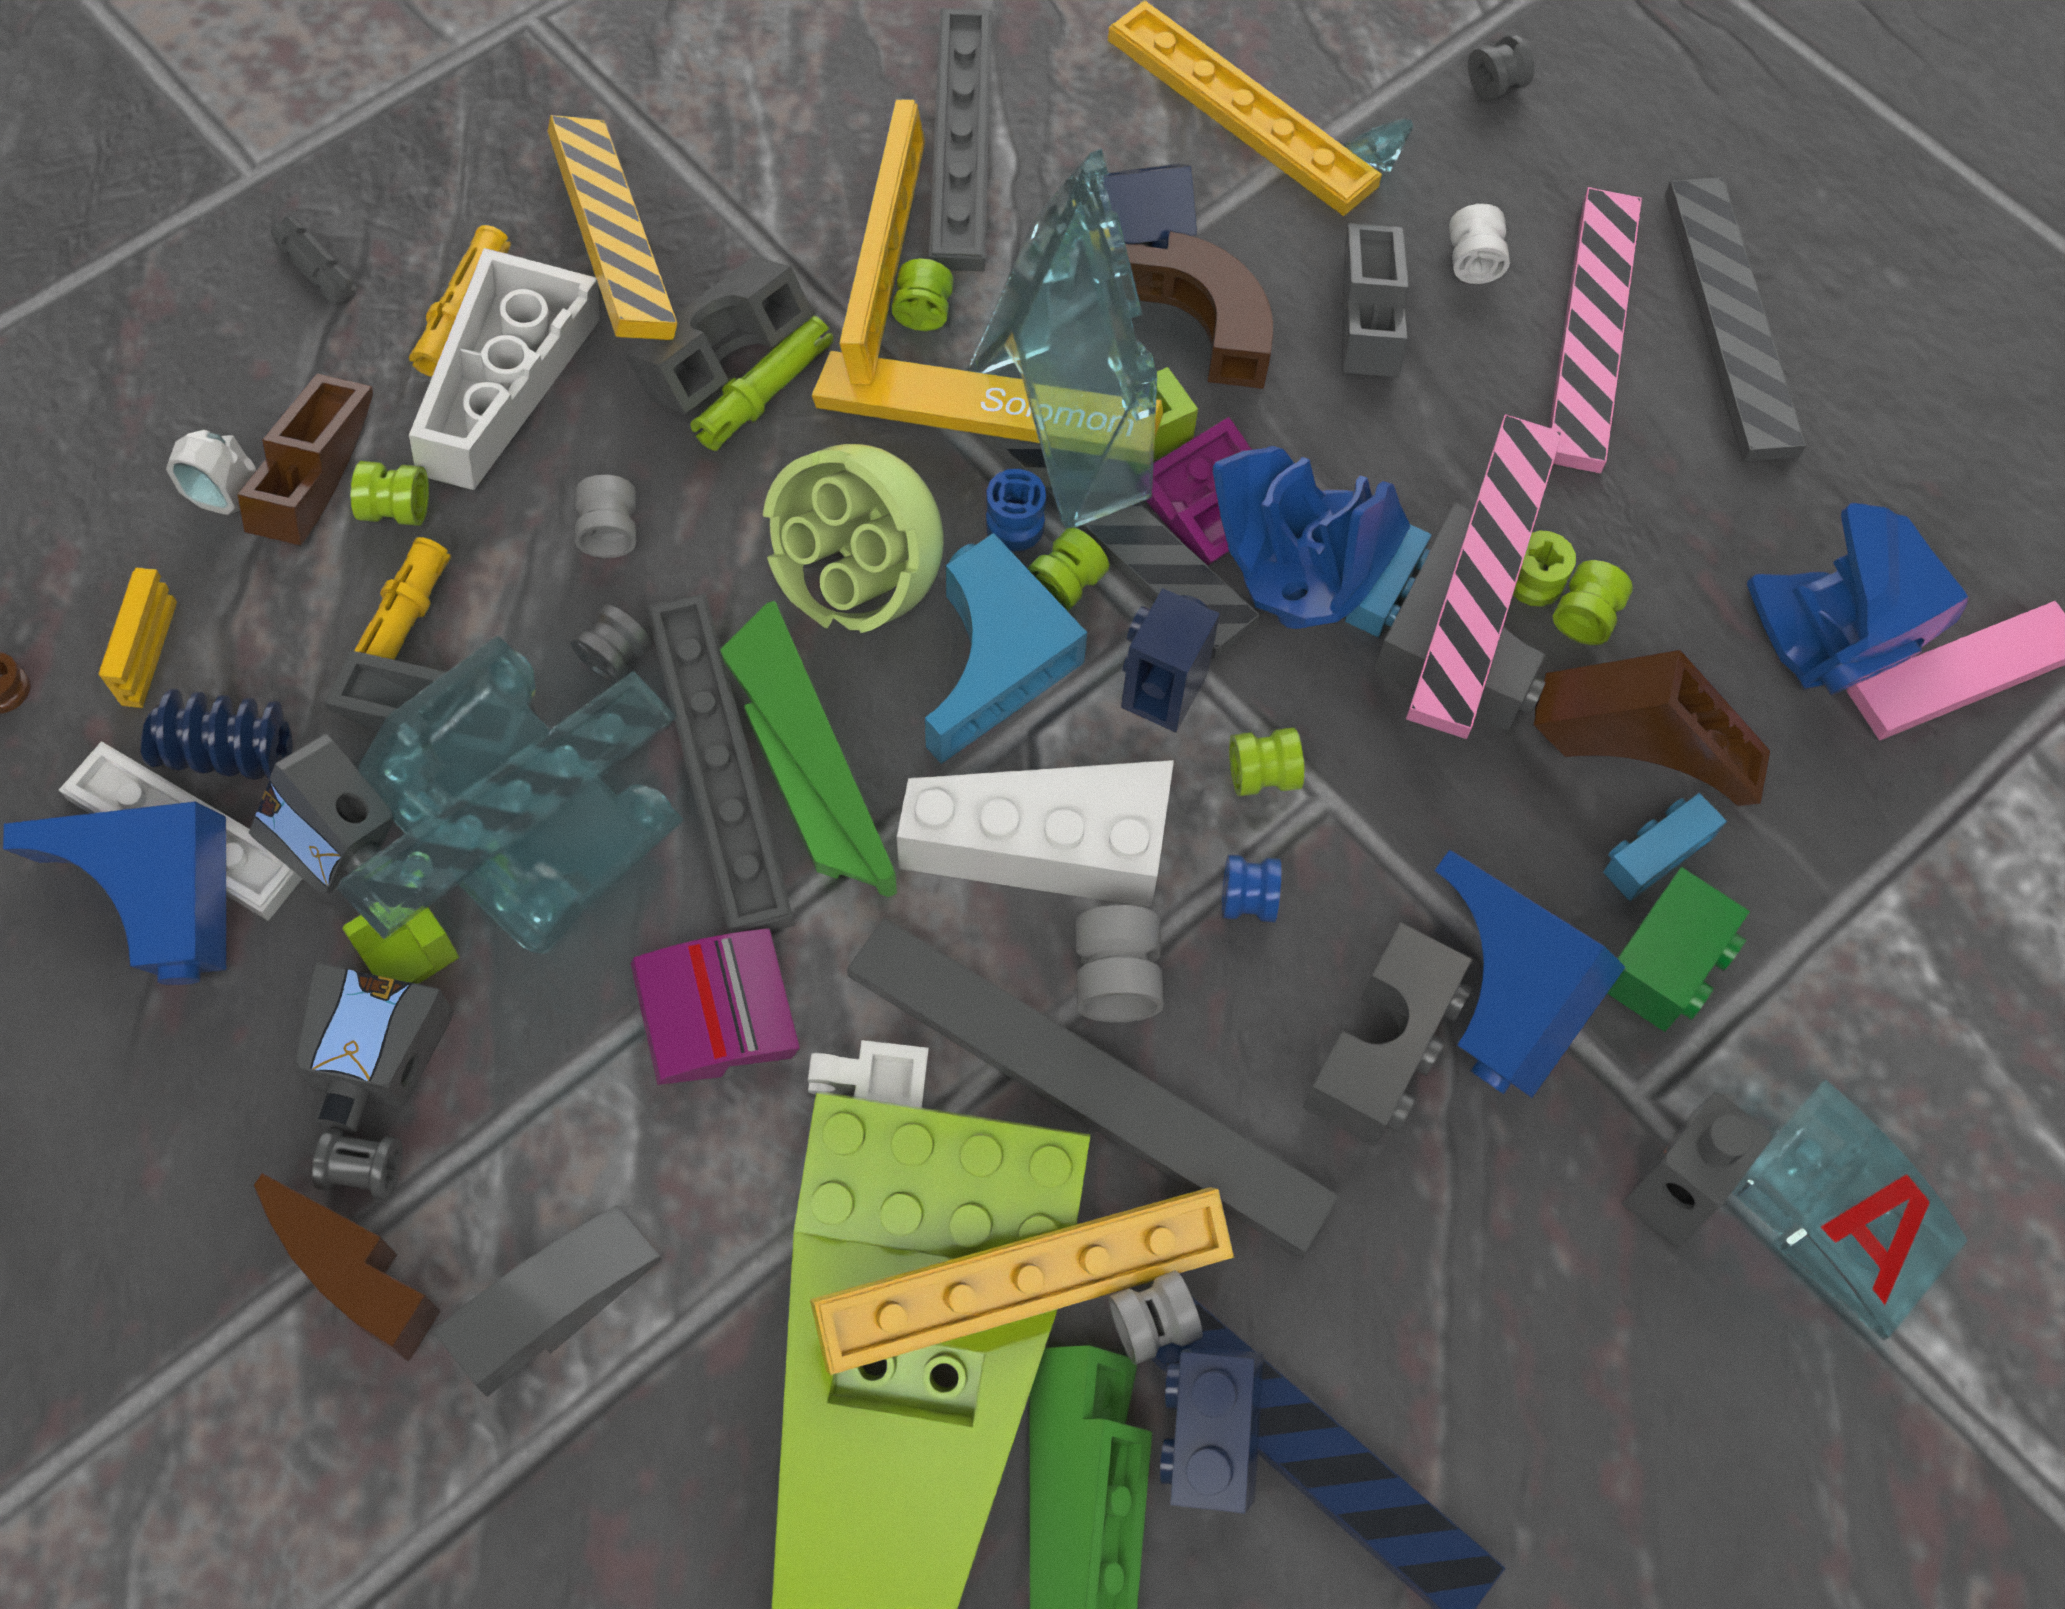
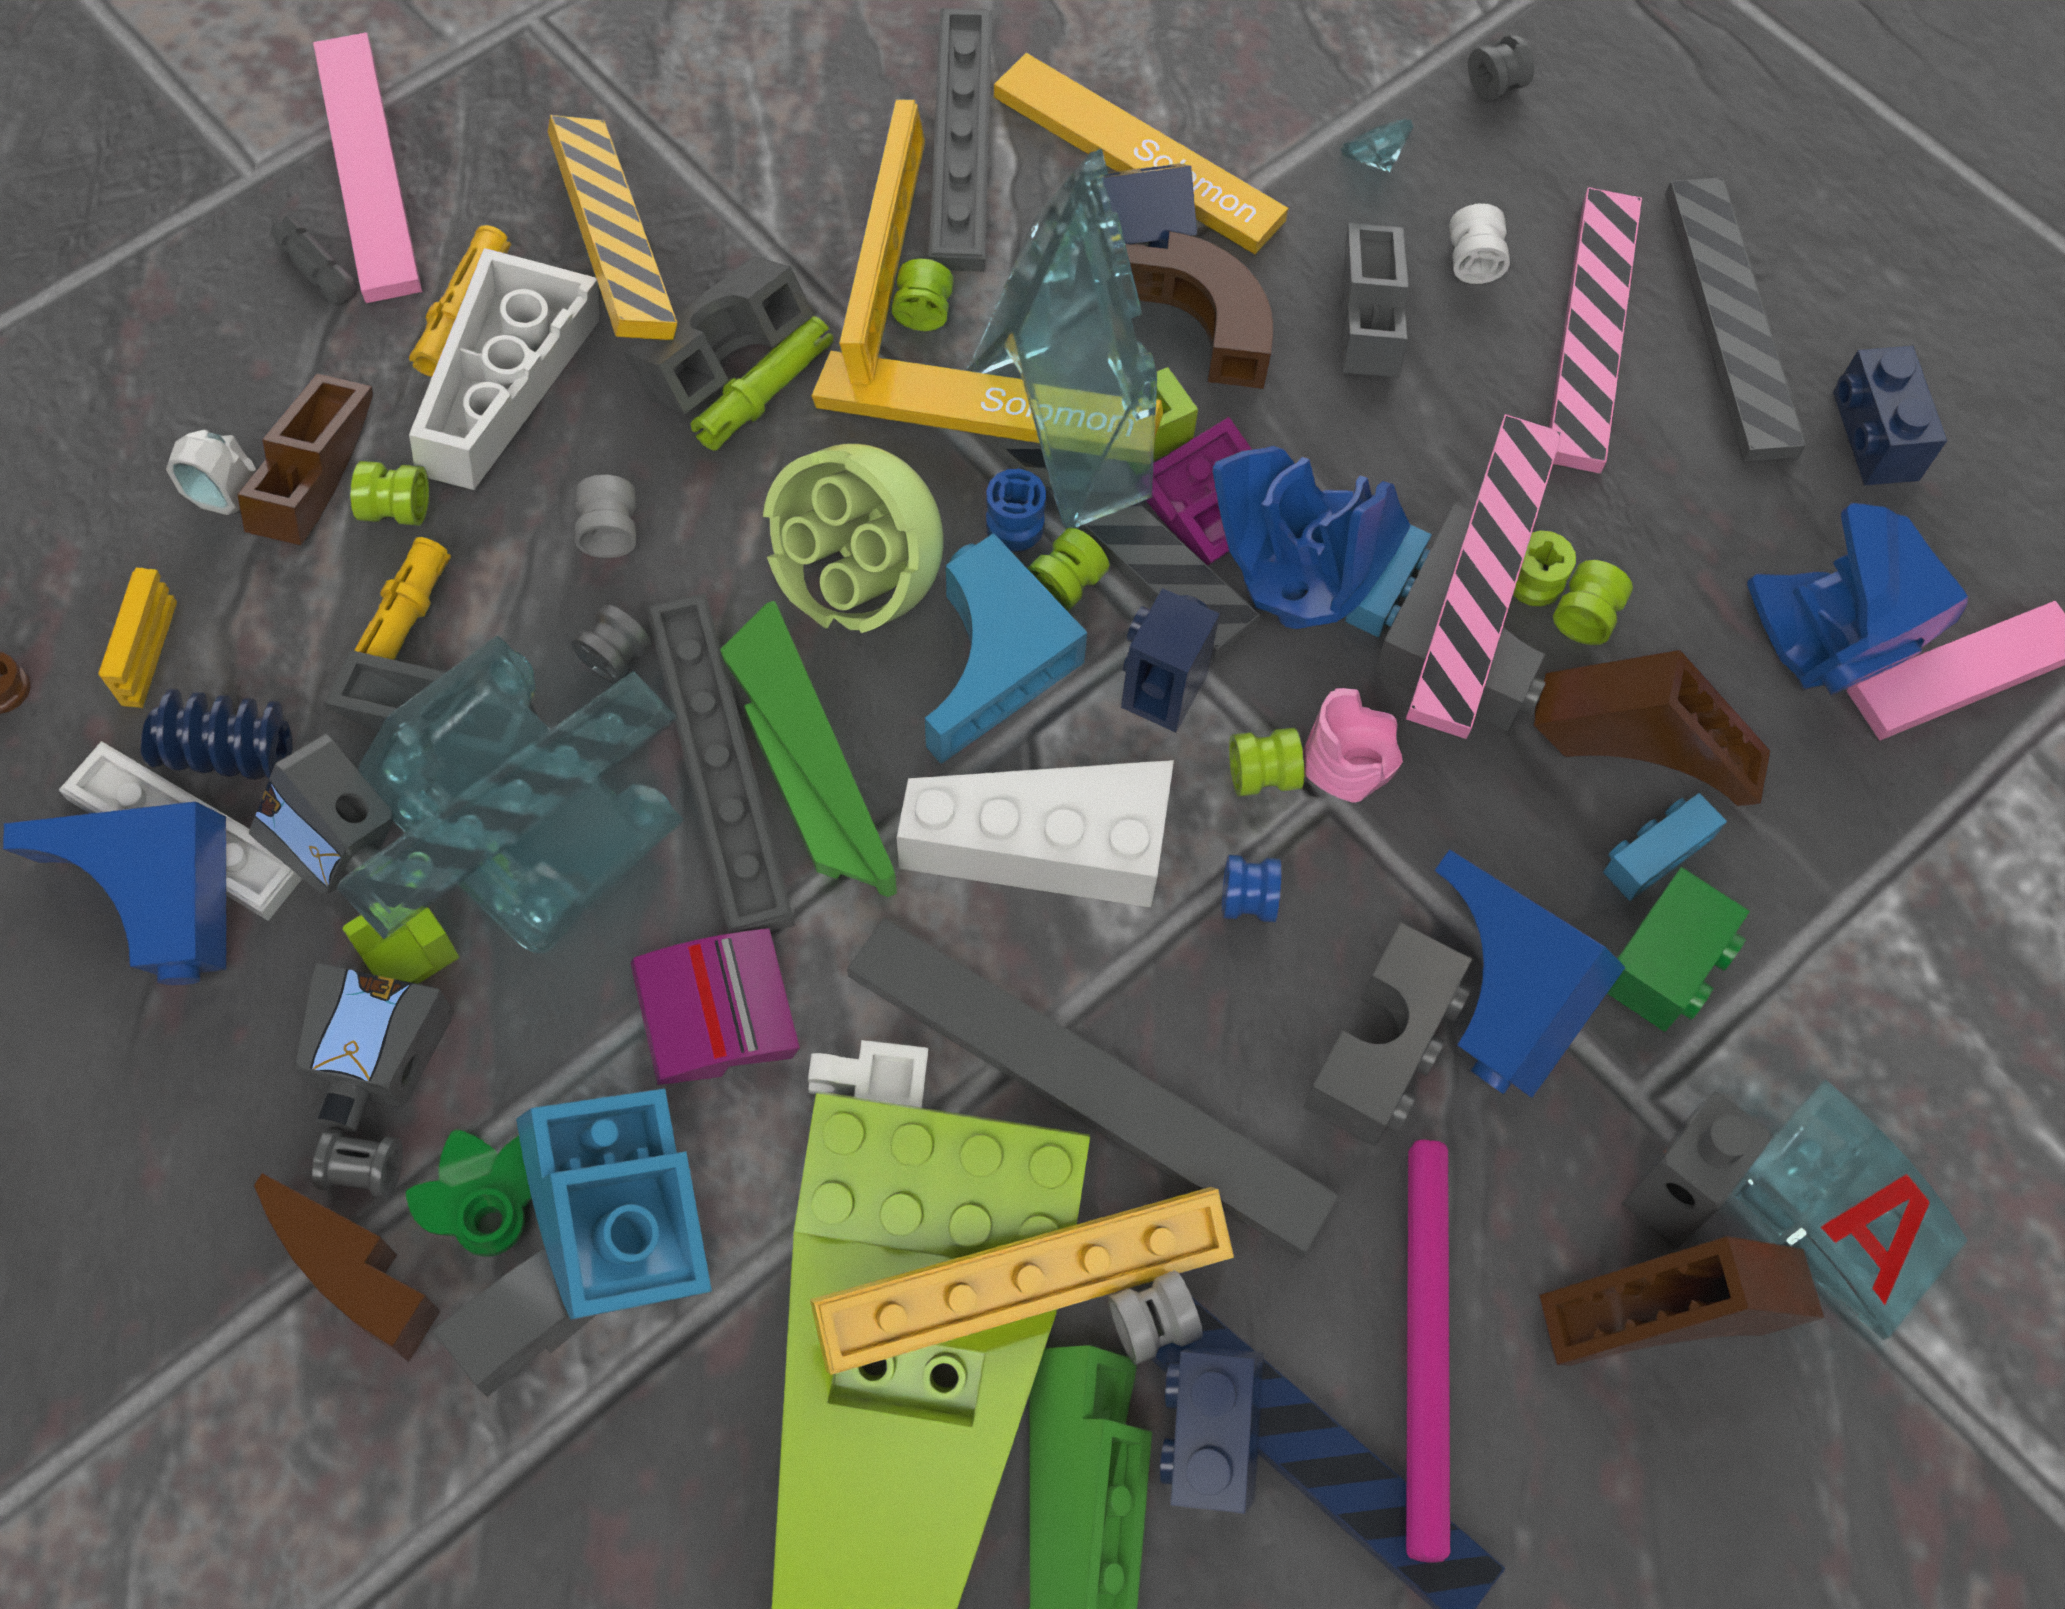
(367, 168): none -> bright pink tile
(470, 1186): none -> green plate
(613, 1202): none -> dark azure slope
(1119, 965): light grey wheel -> none
(1129, 143): none -> yellow tile
(1244, 108): yellow tile -> none
(1351, 747): none -> bright pink hair
(1428, 1354): none -> dark pink axle
(1684, 1296): none -> reddish brown arch
(1889, 415): none -> dark blue brick

